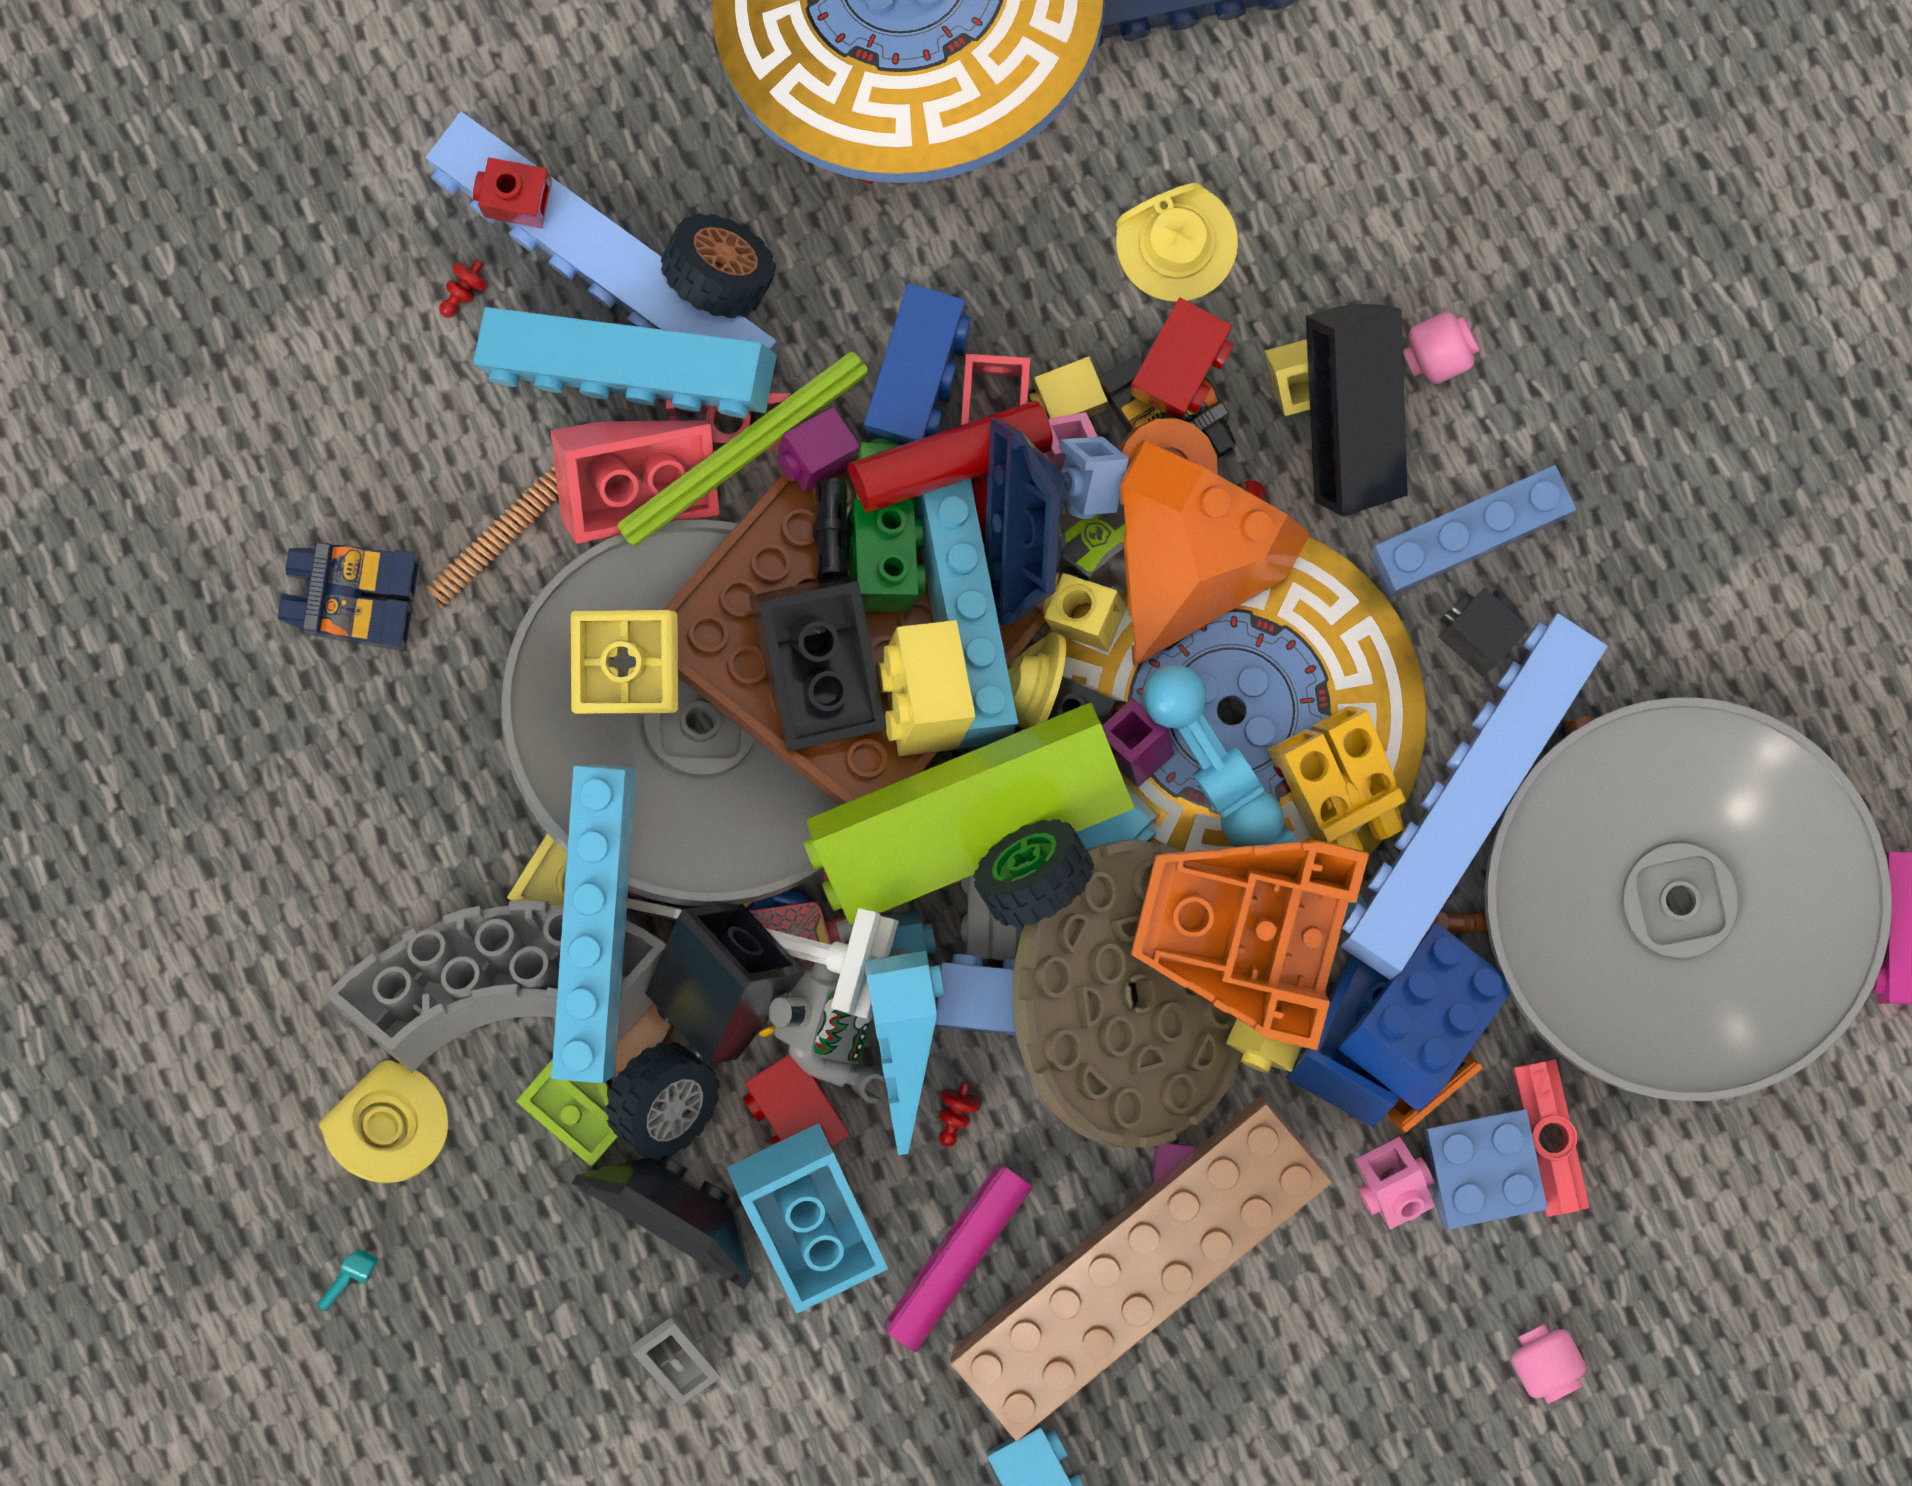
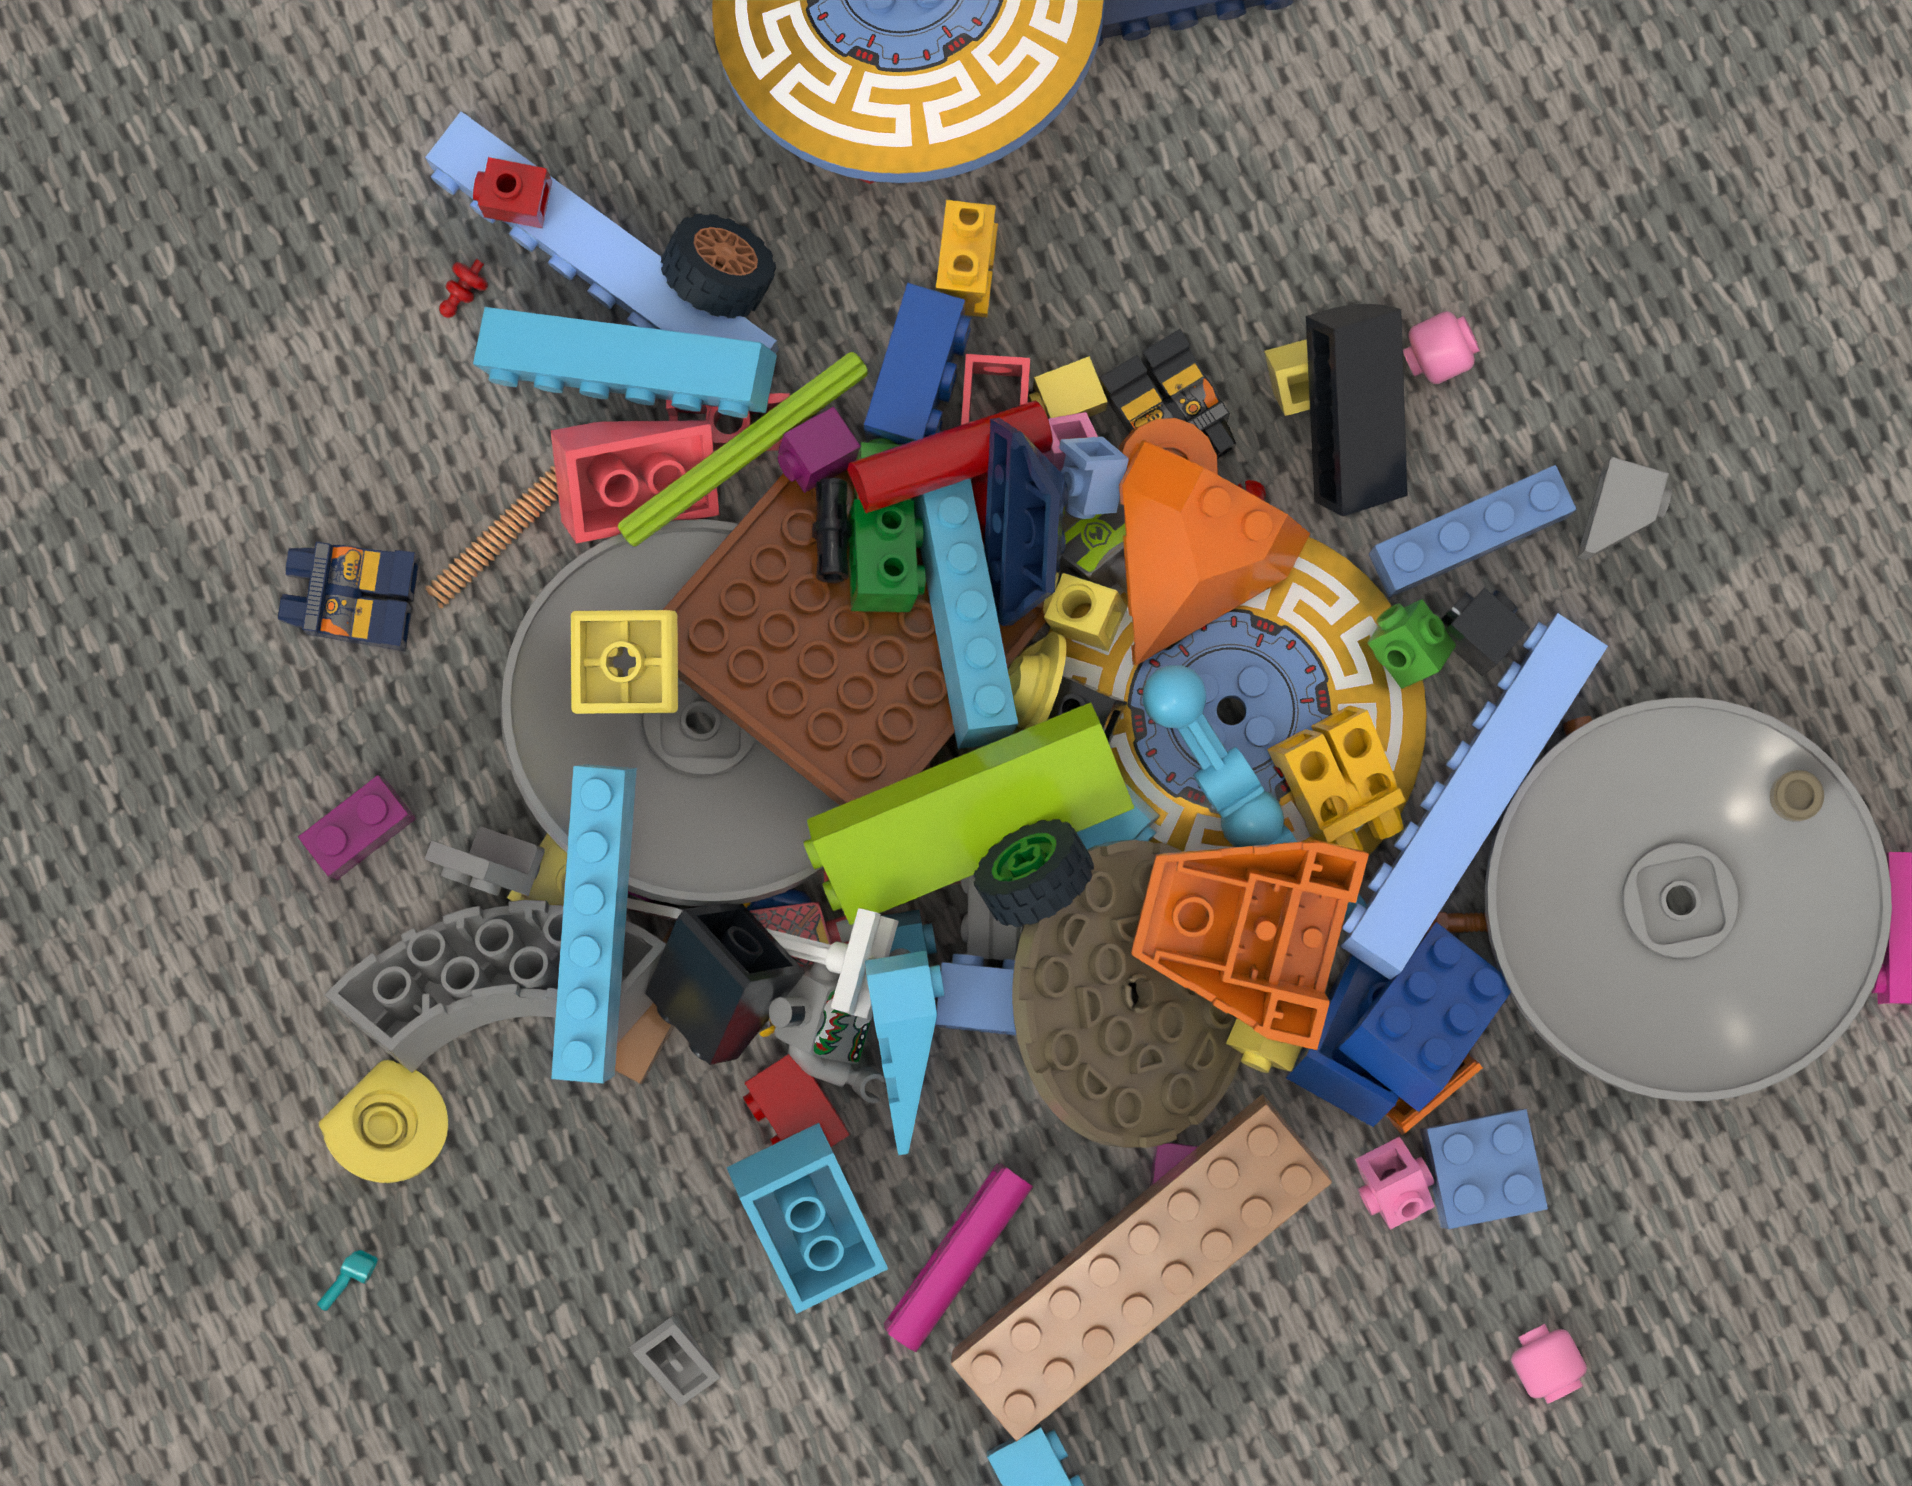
(357, 827): none -> magenta brick
(492, 861): none -> light grey bracket
(572, 1113): lime wing -> none
(662, 1100): black wheel -> none
(675, 1210): black wedge -> none
(819, 661): black slope -> none
(926, 688): light yellow brick -> none
(954, 1117): red hair -> none
(968, 254): none -> yellow hips
(1137, 742): magenta brick -> none
(1177, 243): light yellow hat -> none
(1181, 359): red brick -> none
(1411, 642): none -> bright green brick
(1560, 1170): coral piece -> none
(1624, 503): none -> light grey slope
(1796, 796): none -> dark tan tile

